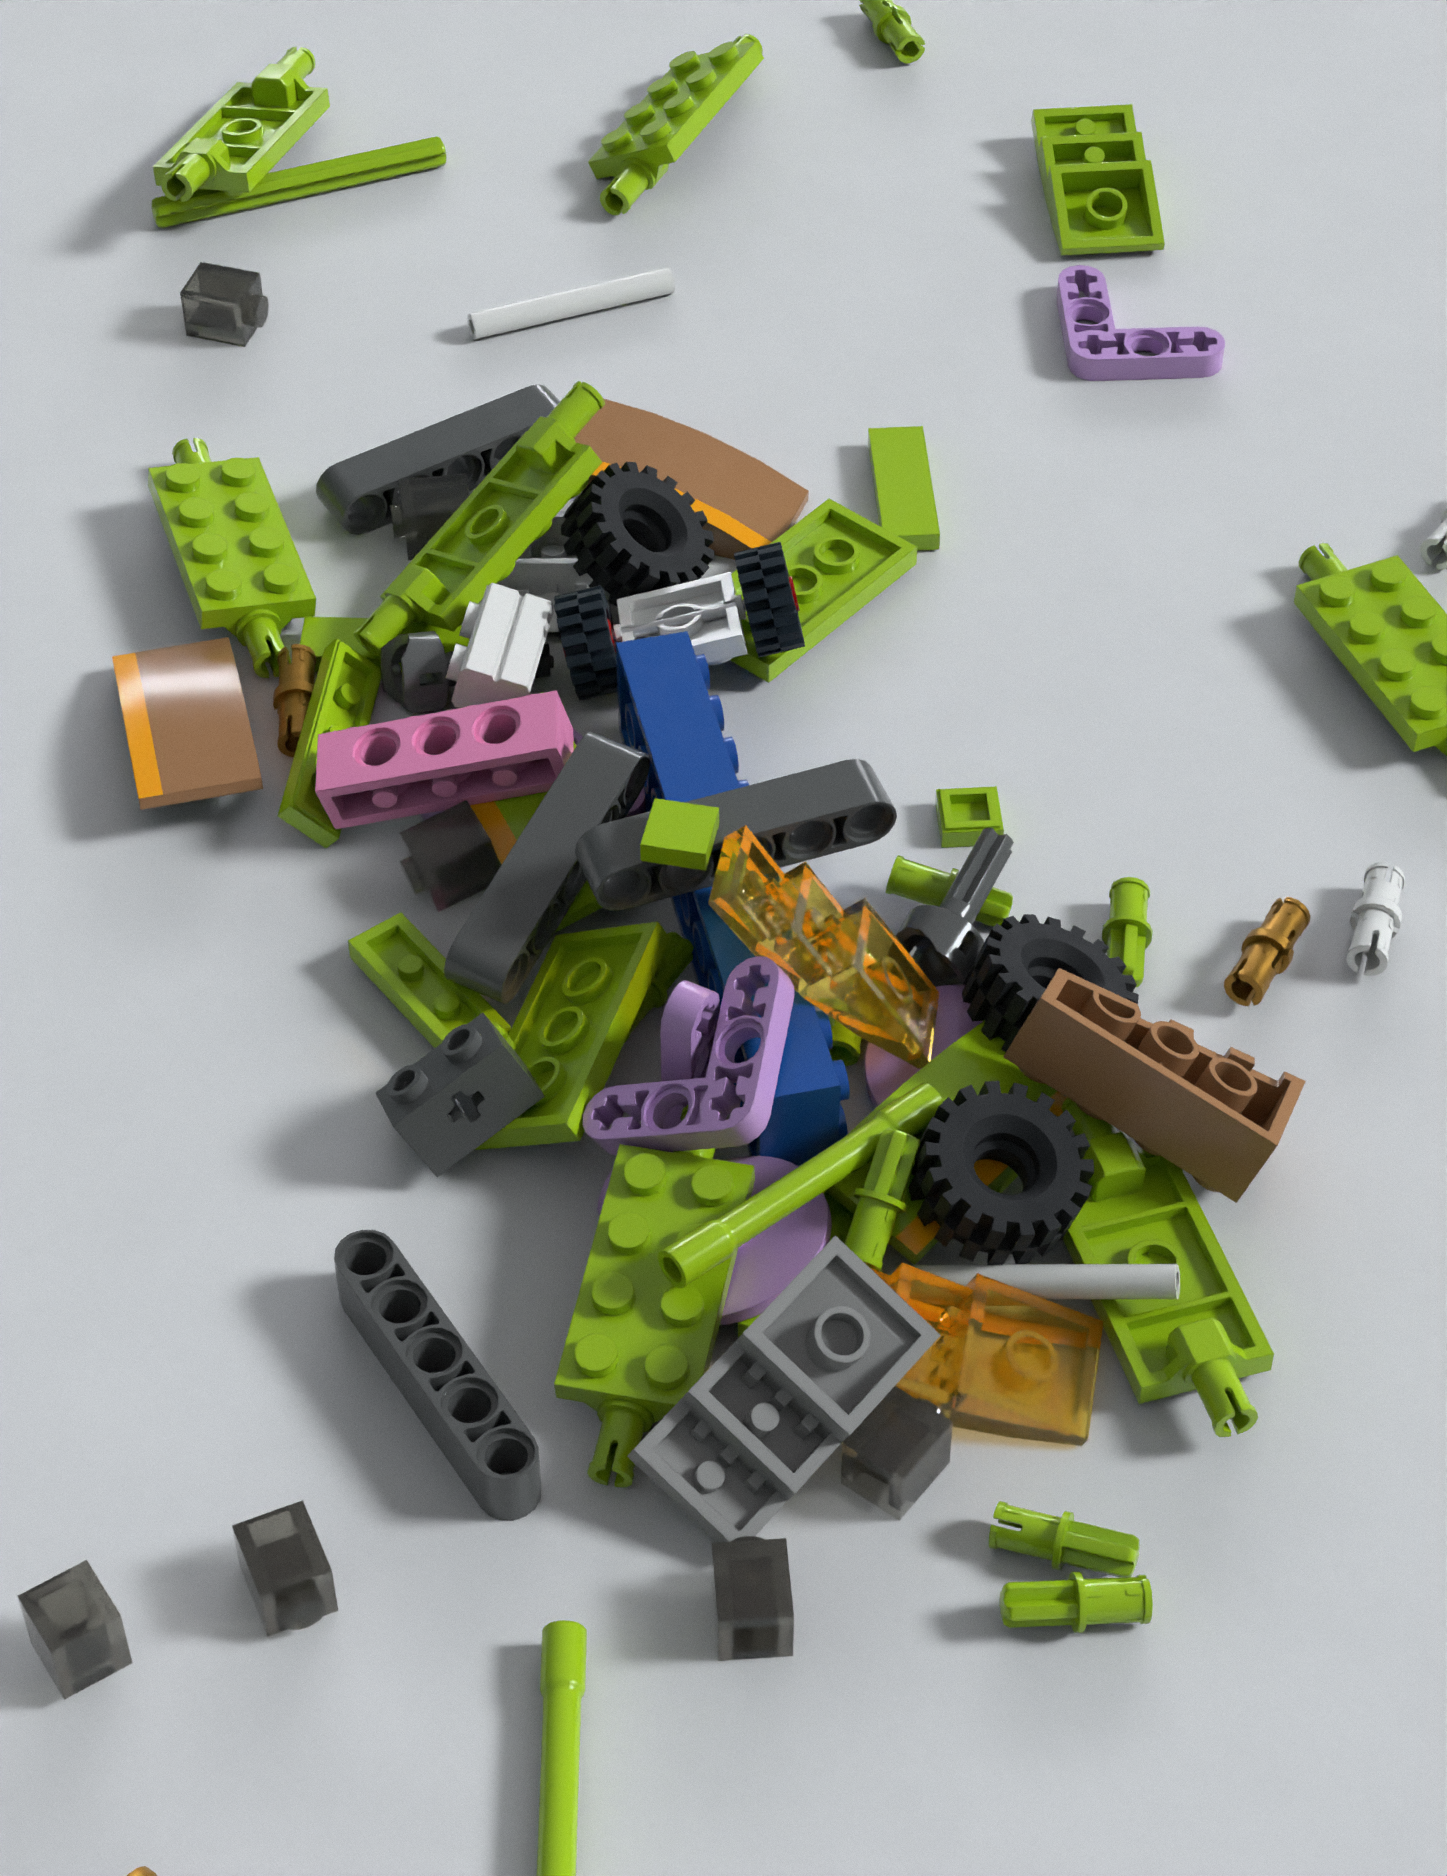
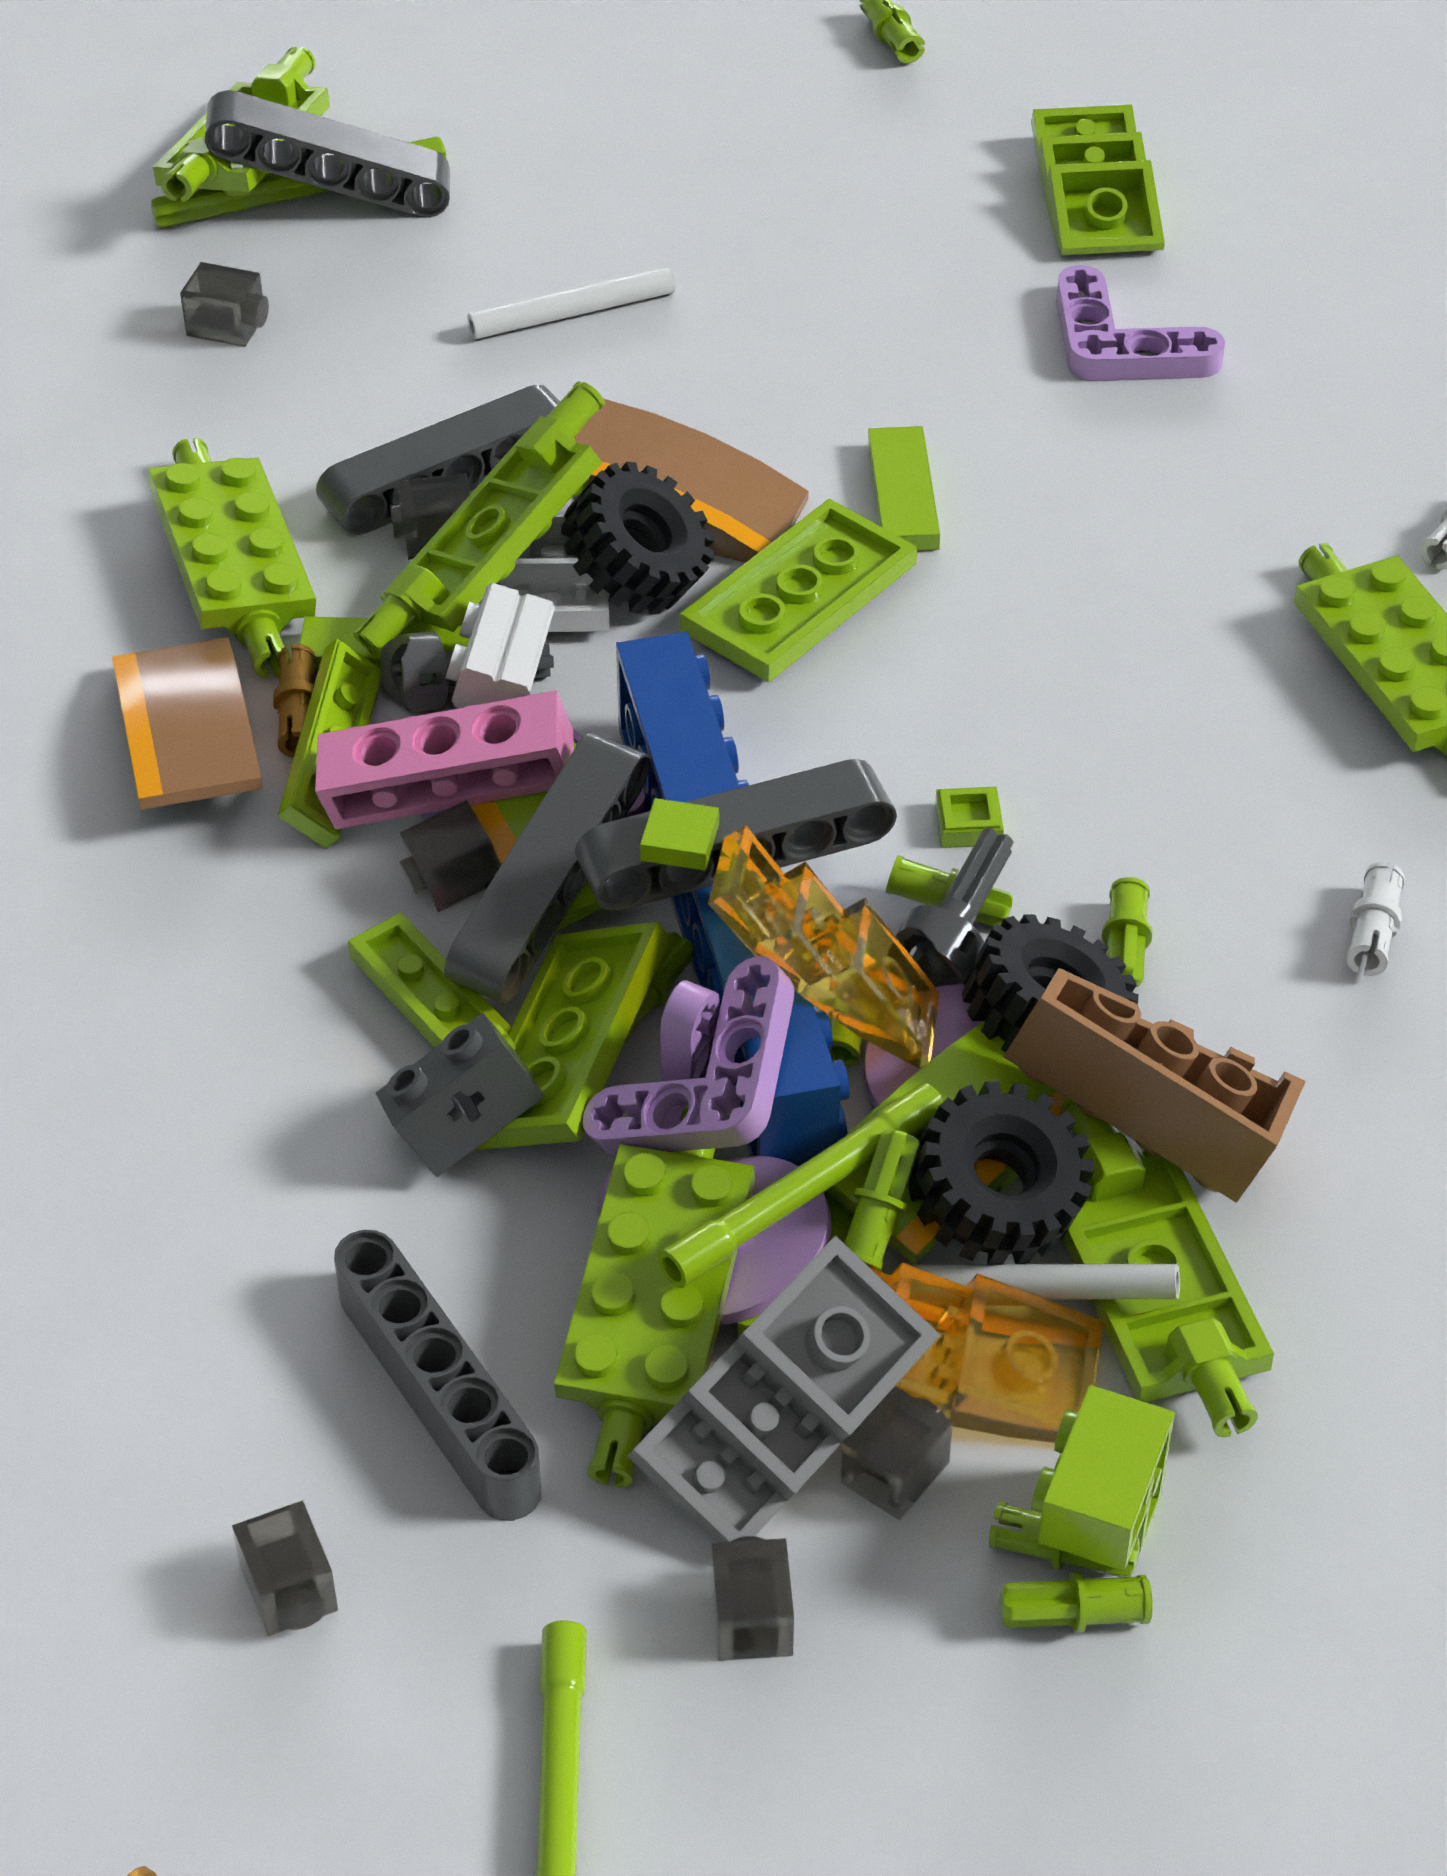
(75, 1629): clear smoke brick -> none
(308, 140): none -> dark grey beam
(670, 119): lime plate -> none
(702, 607): plate -> none
(1104, 1477): none -> lime brick
(1267, 951): pearl gold pin -> none

